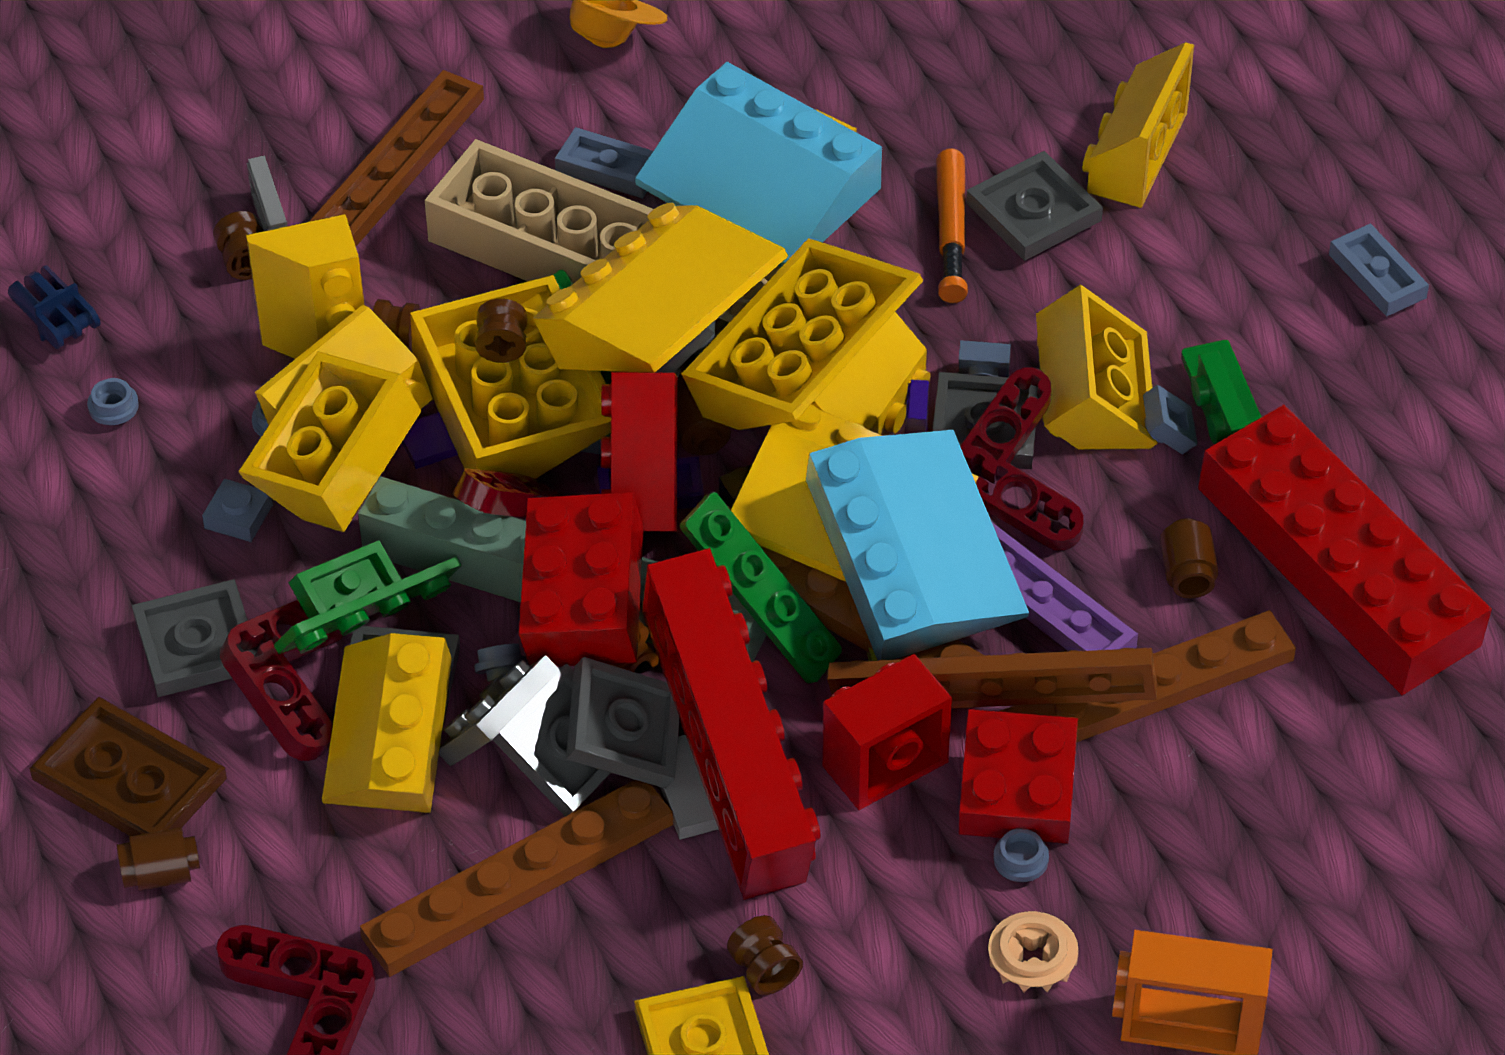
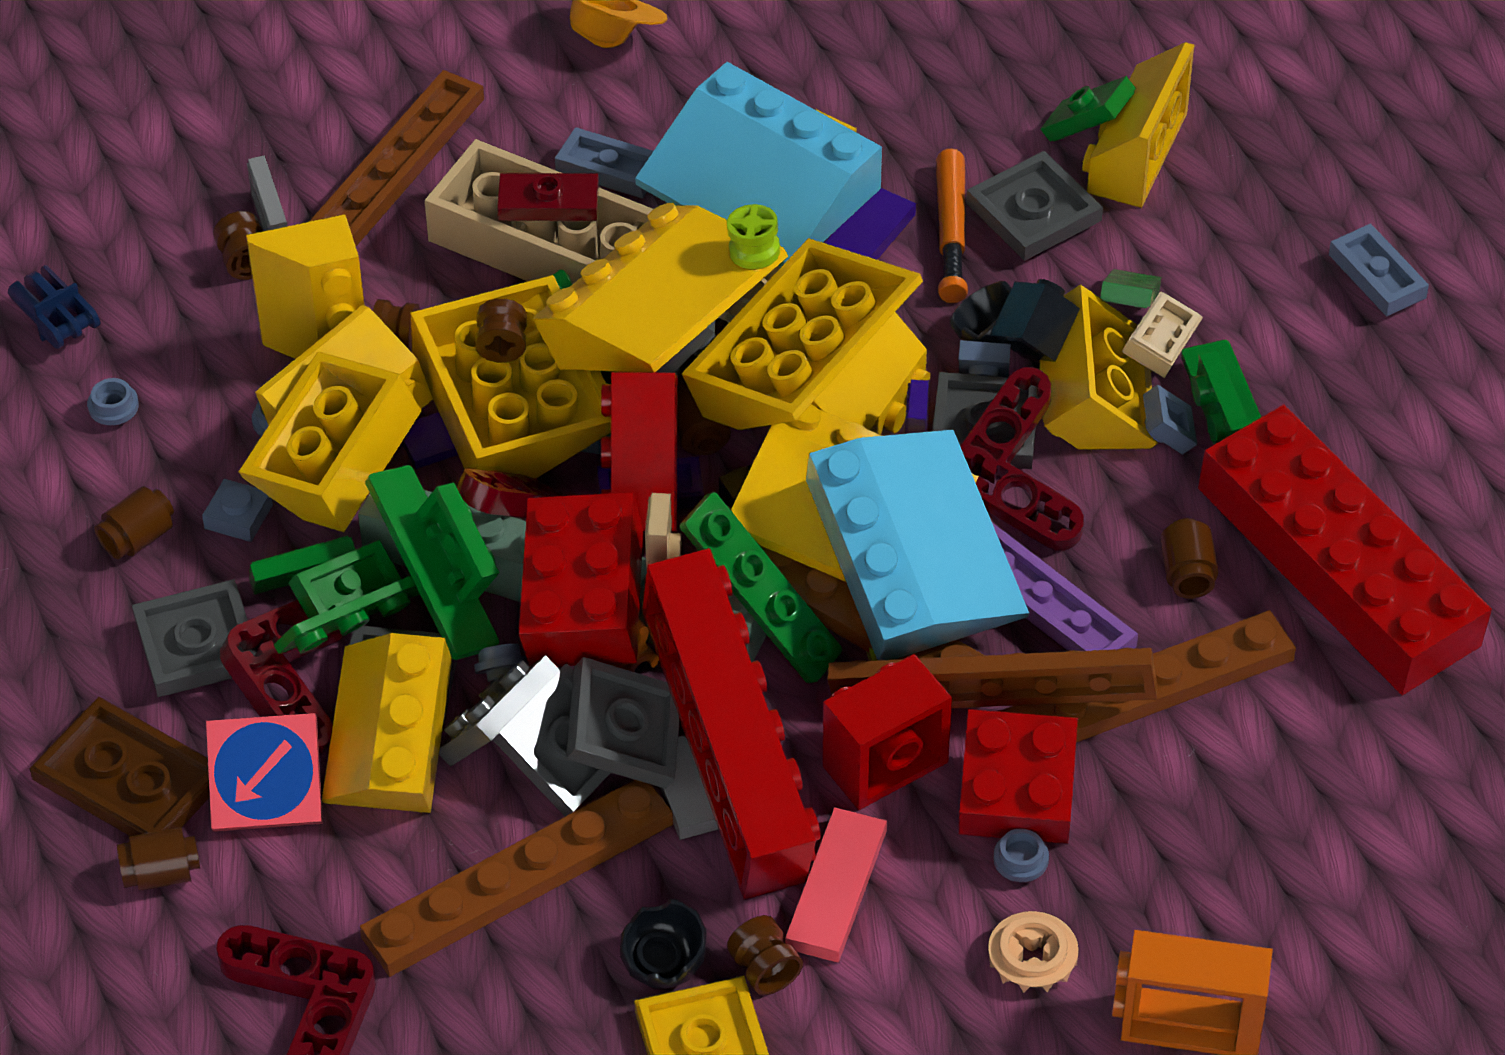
(134, 522): none -> reddish brown brick
(264, 772): none -> tile
(280, 569): none -> green plate
(441, 555): none -> green bracket
(548, 197): none -> dark red plate
(659, 539): none -> tan plate
(664, 944): none -> black hair
(753, 236): none -> lime wheel
(836, 884): none -> coral tile
(874, 225): none -> dark purple tile
(979, 312): none -> black hair
(1035, 320): none -> black brick
(1088, 108): none -> green plate
(1130, 288): none -> green tile
(1162, 334): none -> tan plate

